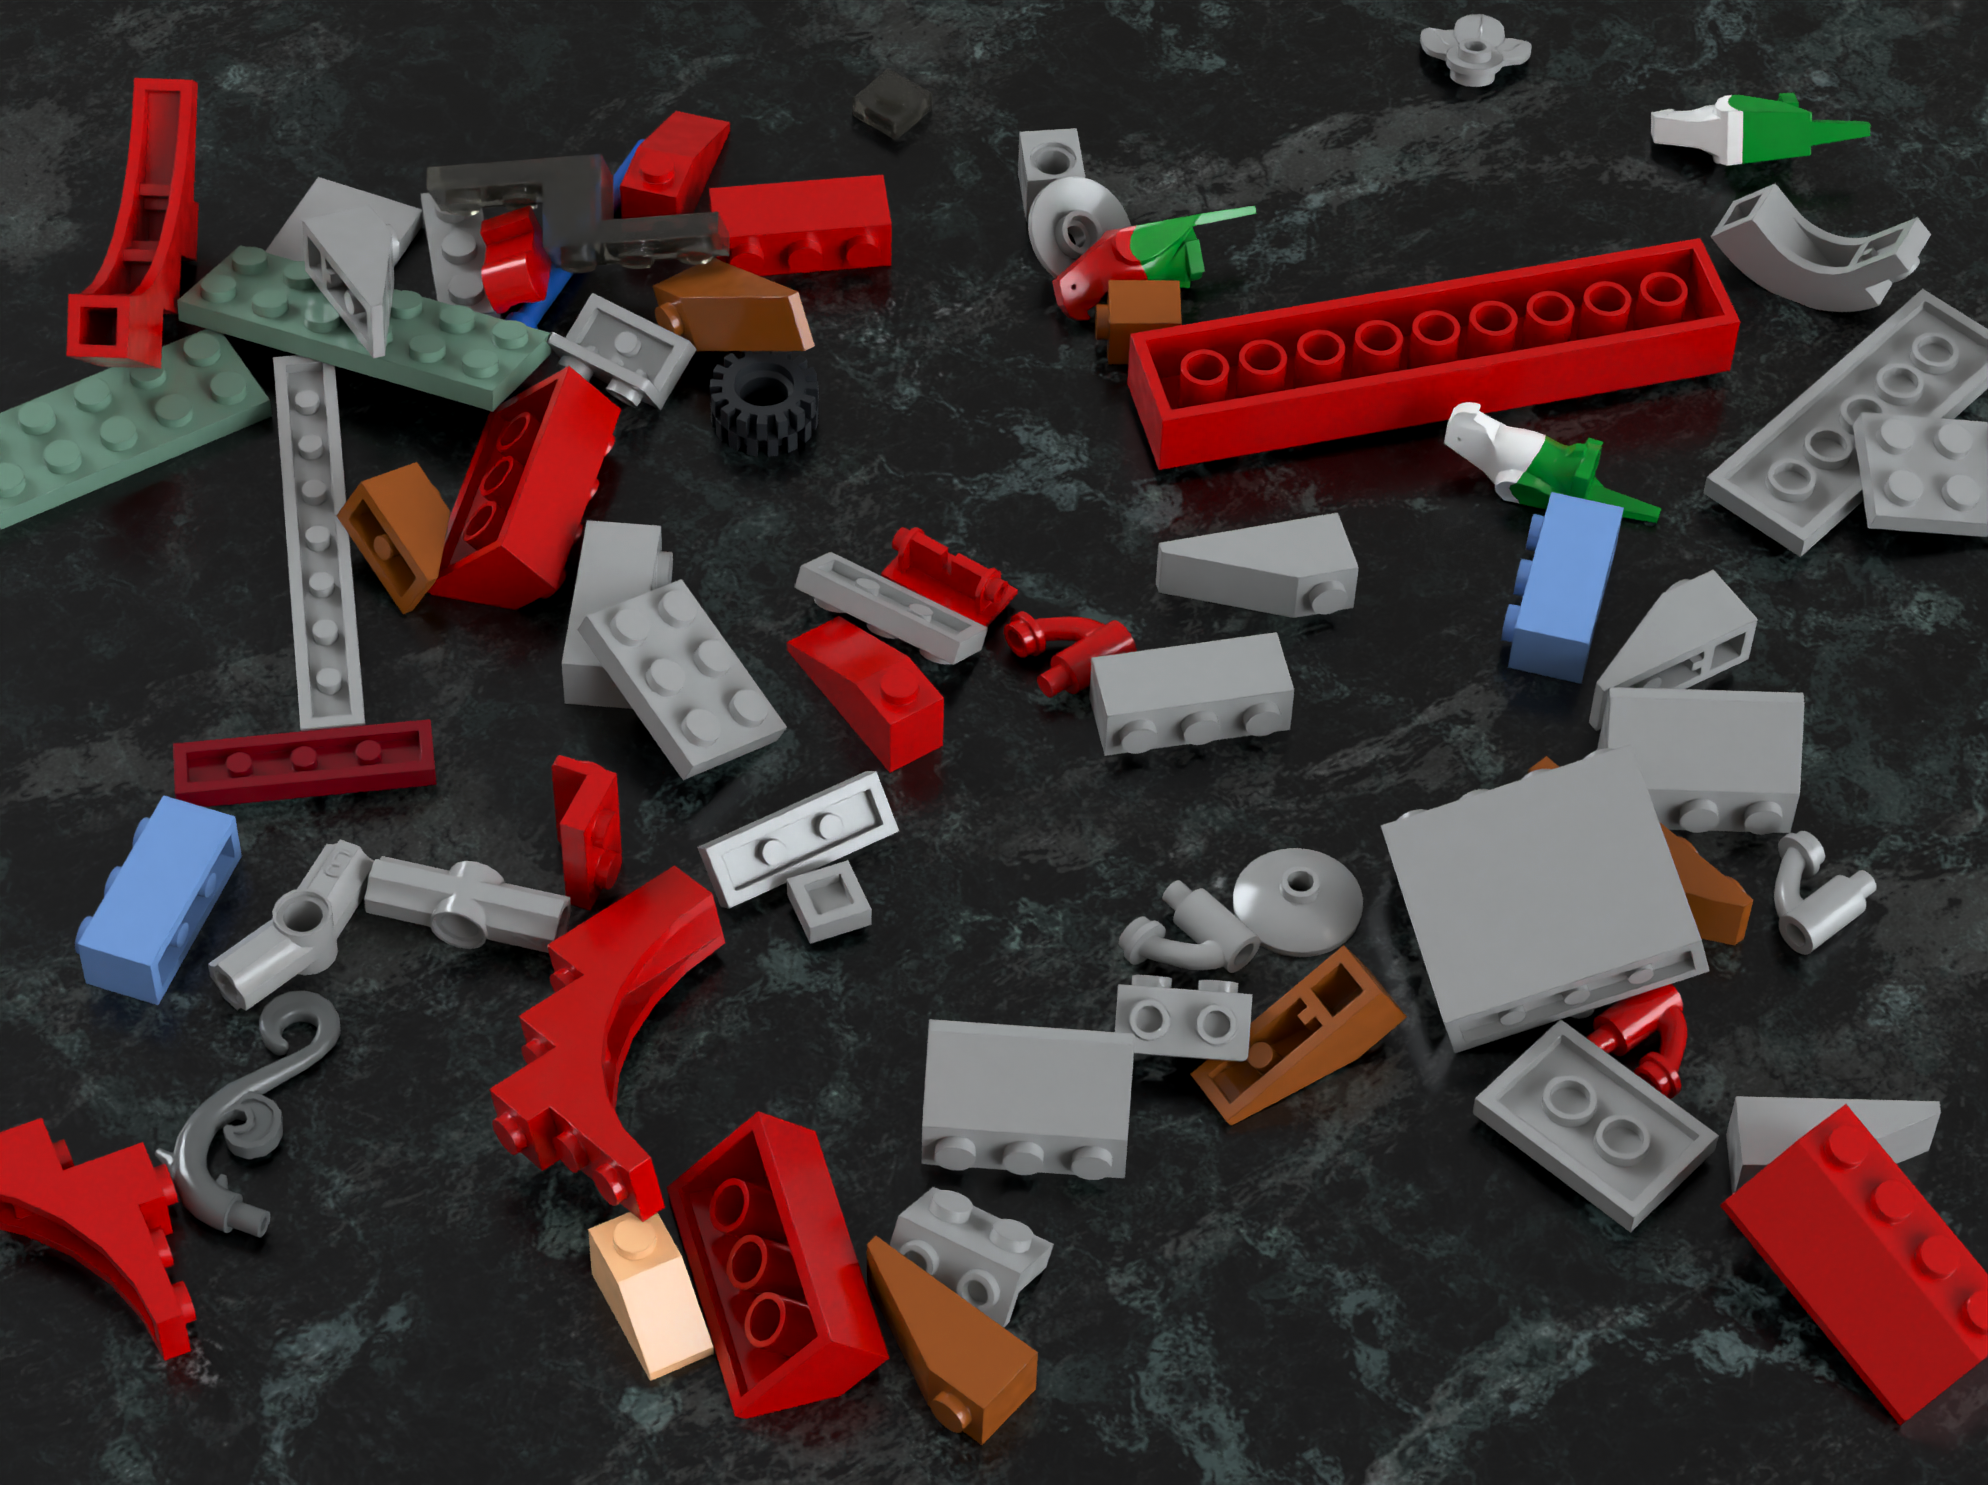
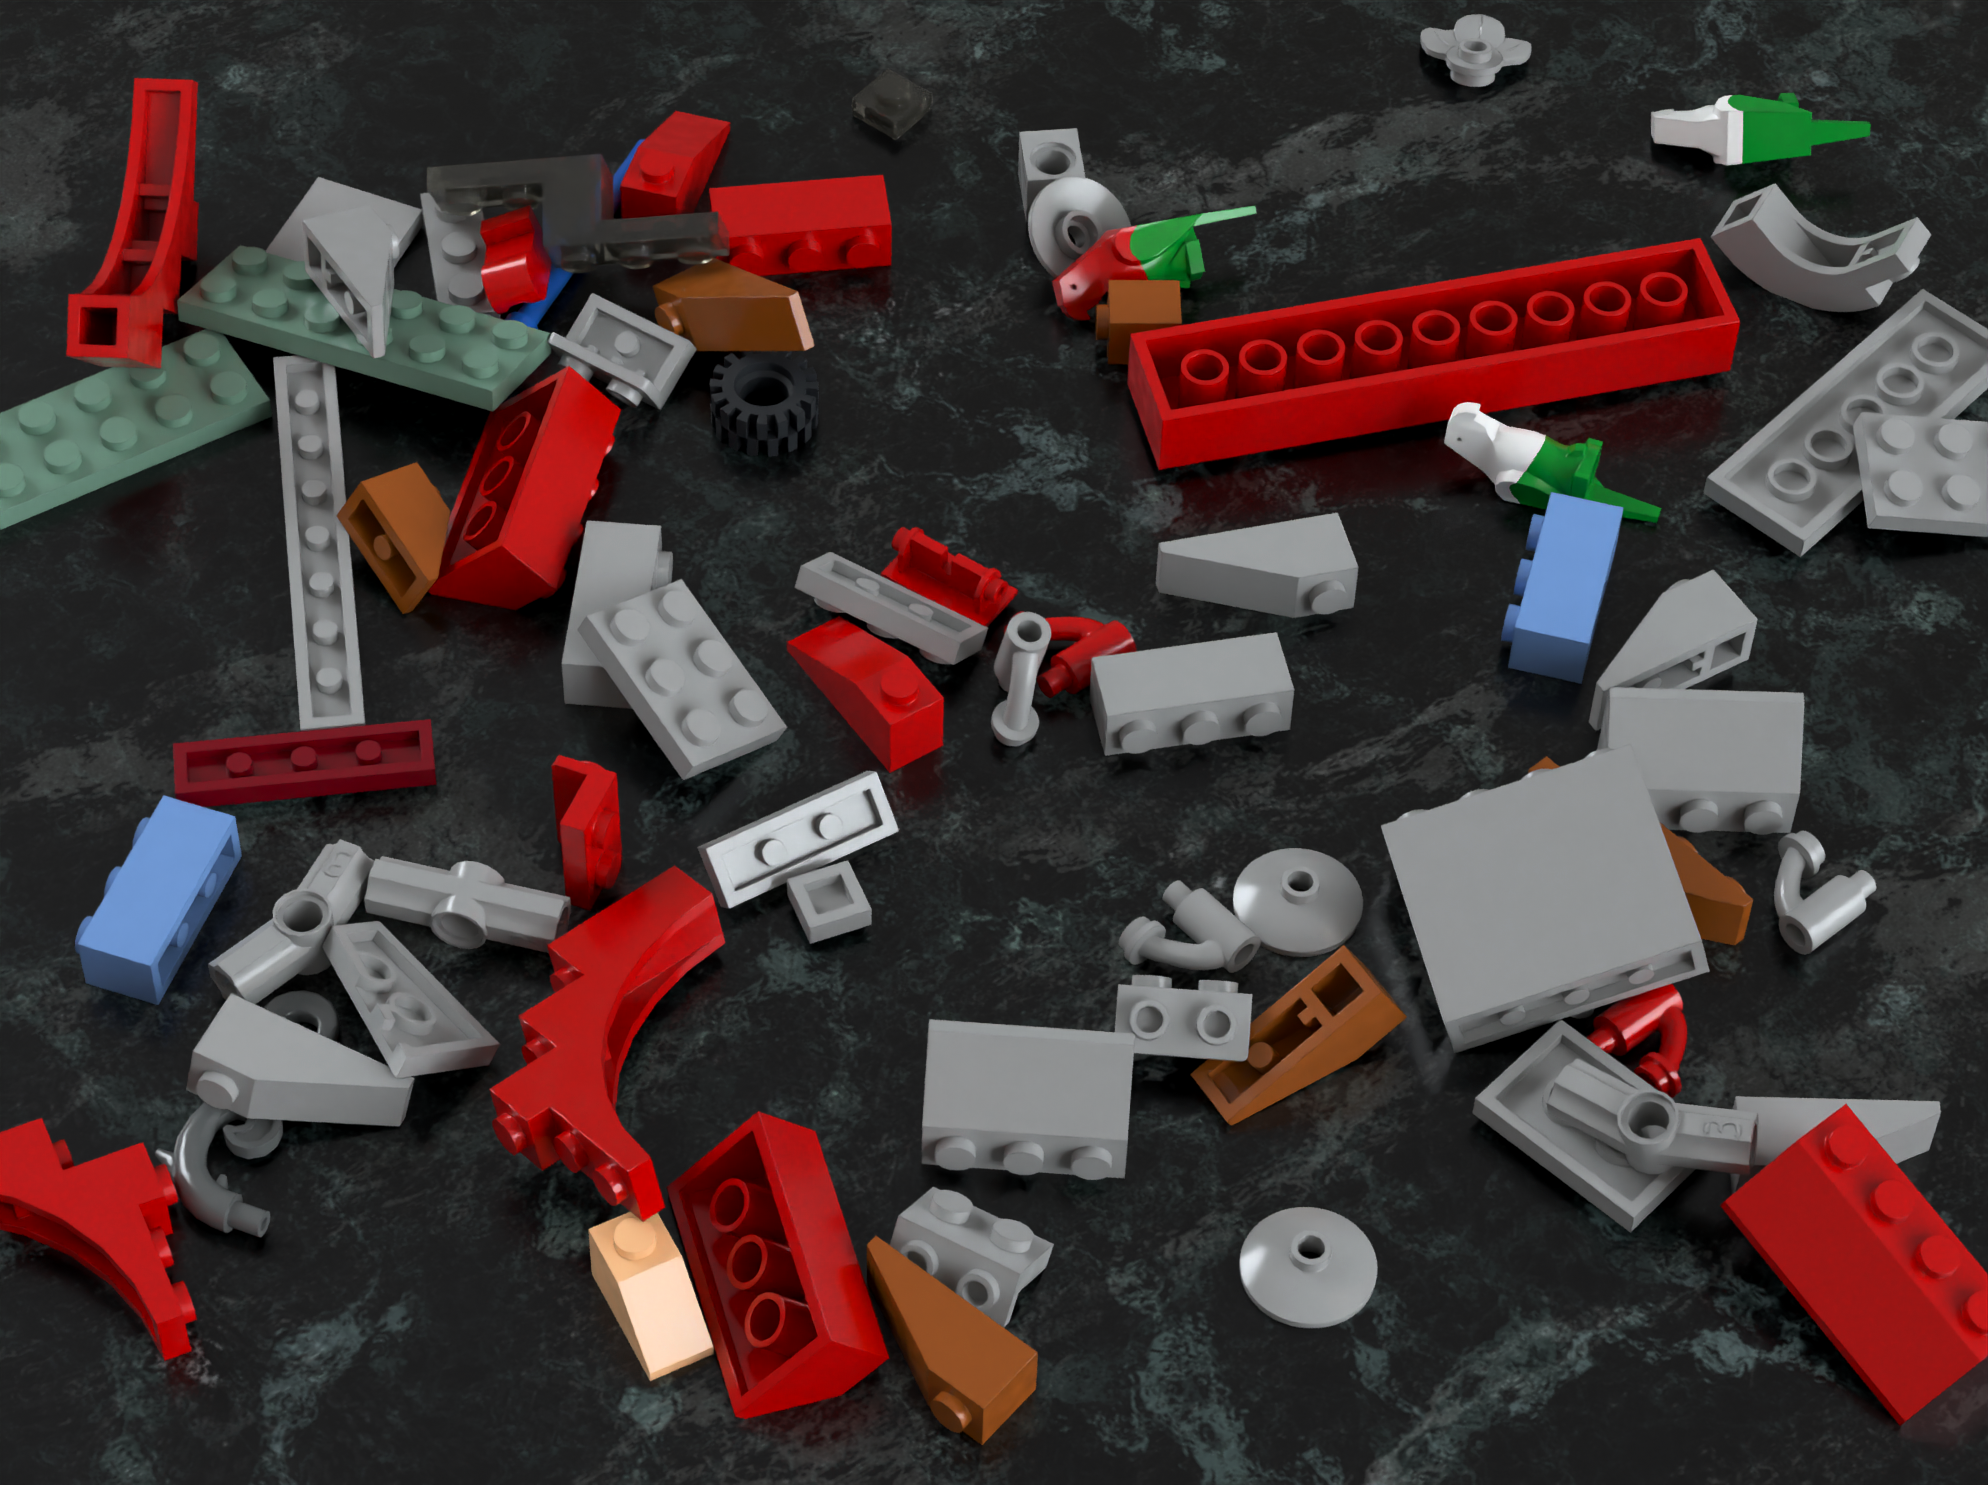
(290, 1073): none -> light grey slope
(404, 1005): none -> light grey wing
(1017, 668): none -> light grey plant
(1304, 1289): none -> light grey dish
(1616, 1111): none -> light grey piece

